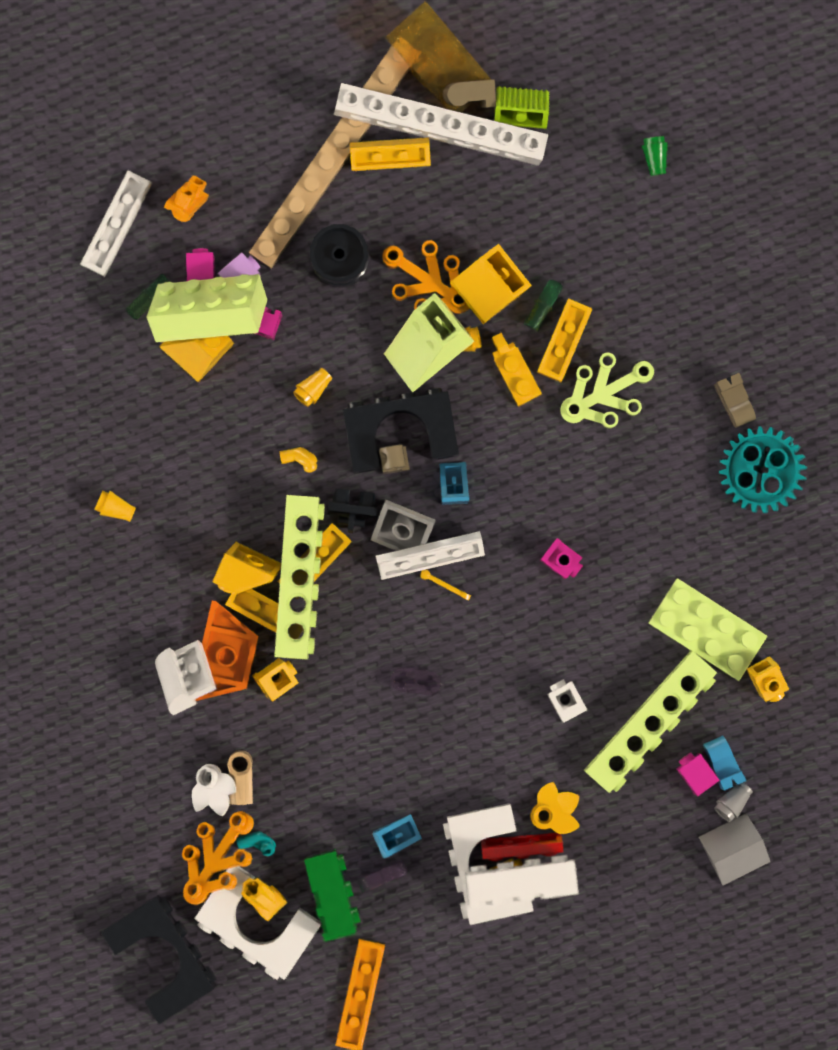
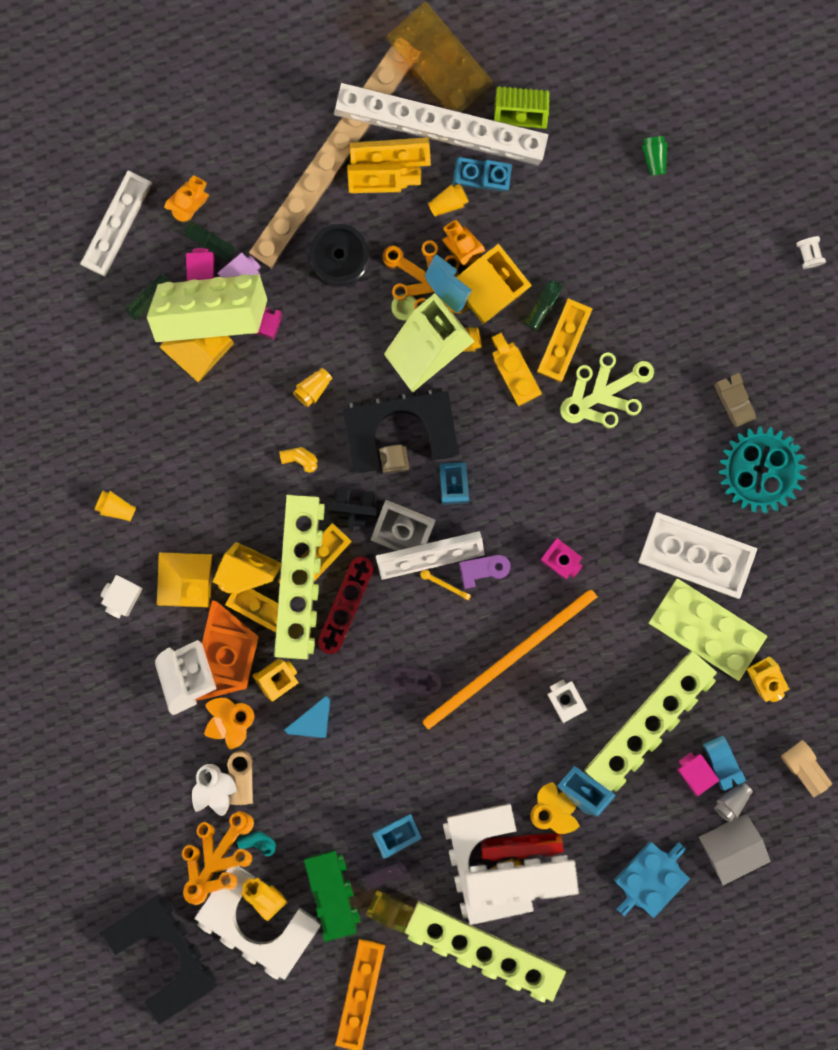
(120, 596): none -> white brick
(184, 580): none -> yellow slope
(208, 240): none -> clear green axle
(225, 723): none -> light orange plate
(313, 722): none -> dark azure slope
(343, 604): none -> dark red beam
(381, 177): none -> yellow hinge
(390, 911): none -> clear yellow brick
(403, 309): none -> yellowish green tile
(444, 283): none -> dark azure slope
(448, 200): none -> yellow cone
(460, 93): dark tan leg -> none
(462, 243): none -> light orange hips
(482, 175): none -> dark azure slope
(493, 566): none -> medium lavender leg
(509, 659): none -> light orange tile
(550, 973): none -> yellowish green brick
(585, 792): none -> dark azure slope
(651, 879): none -> dark azure plate
(697, 555): none -> white plate
(803, 763): none -> tan piece
(811, 252): none -> white bush

